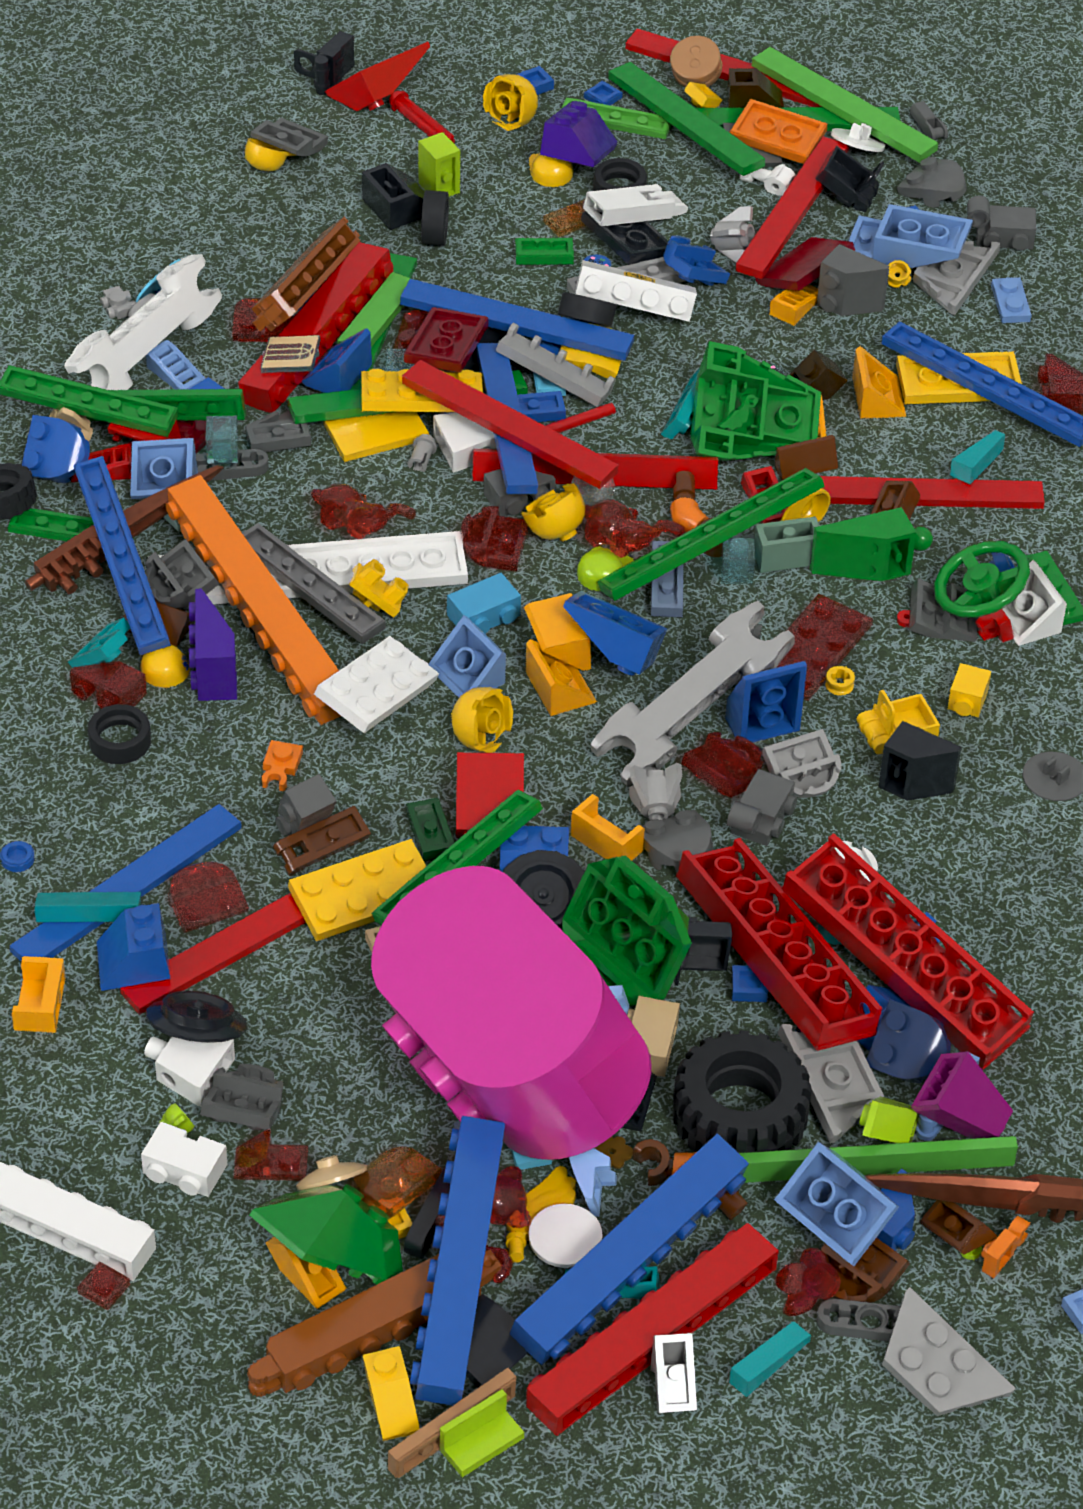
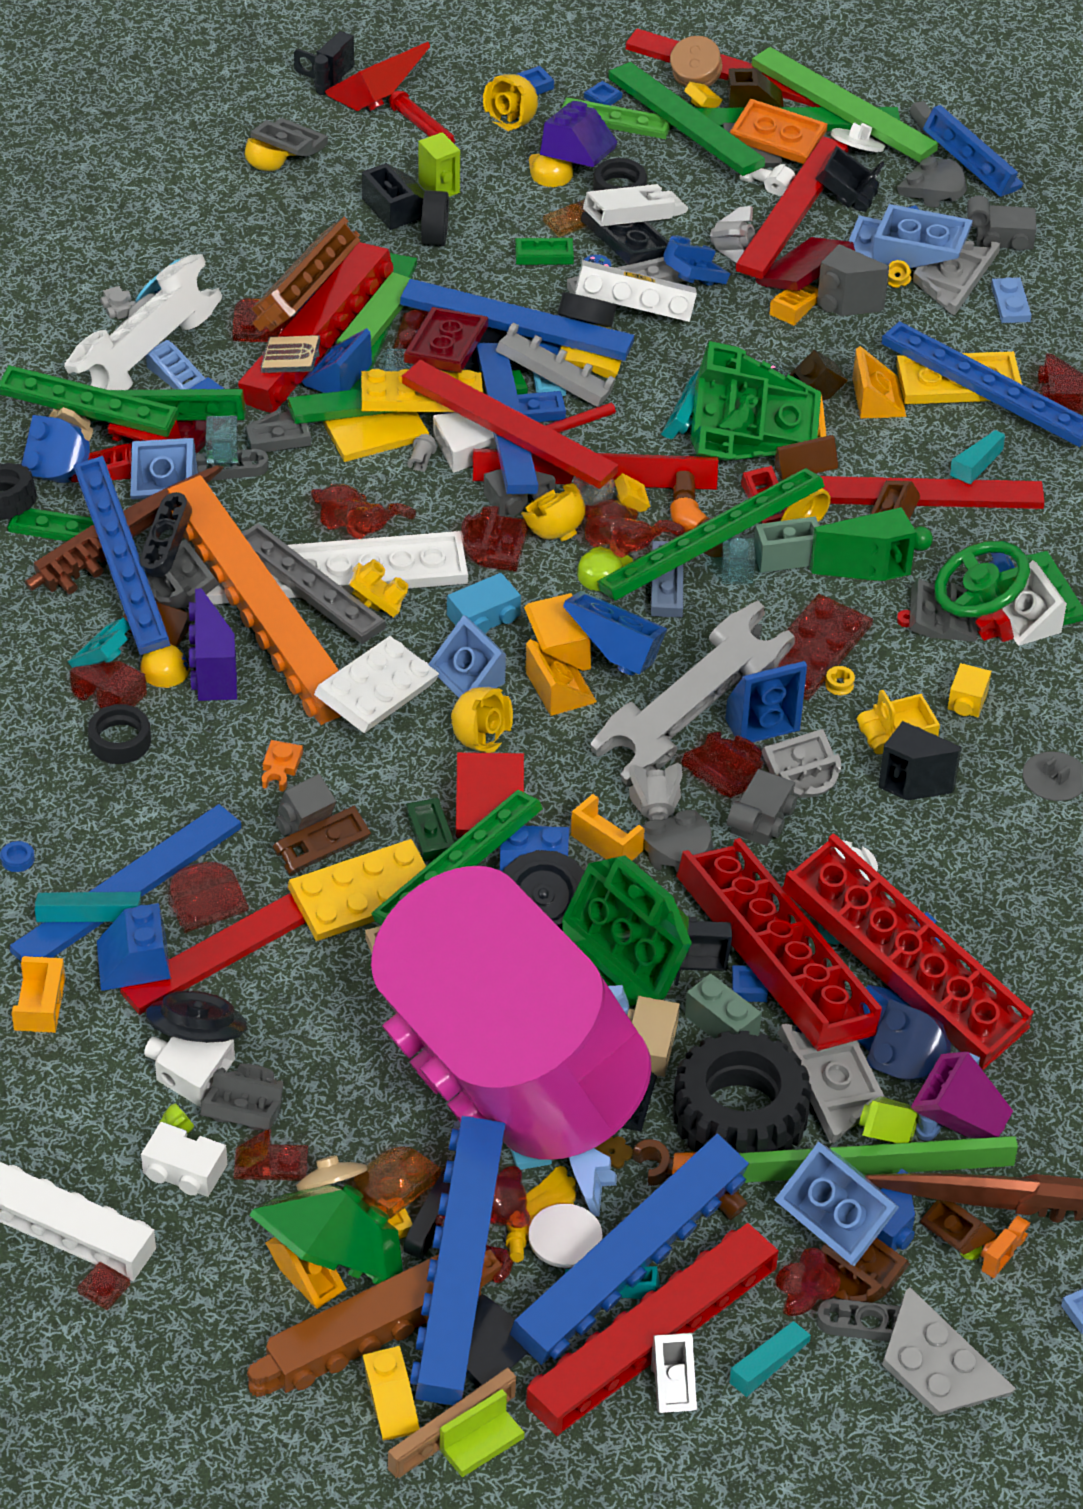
(169, 547): none -> black beam
(632, 493): none -> yellow plate
(720, 1009): none -> sand green brick
(972, 152): none -> blue fence

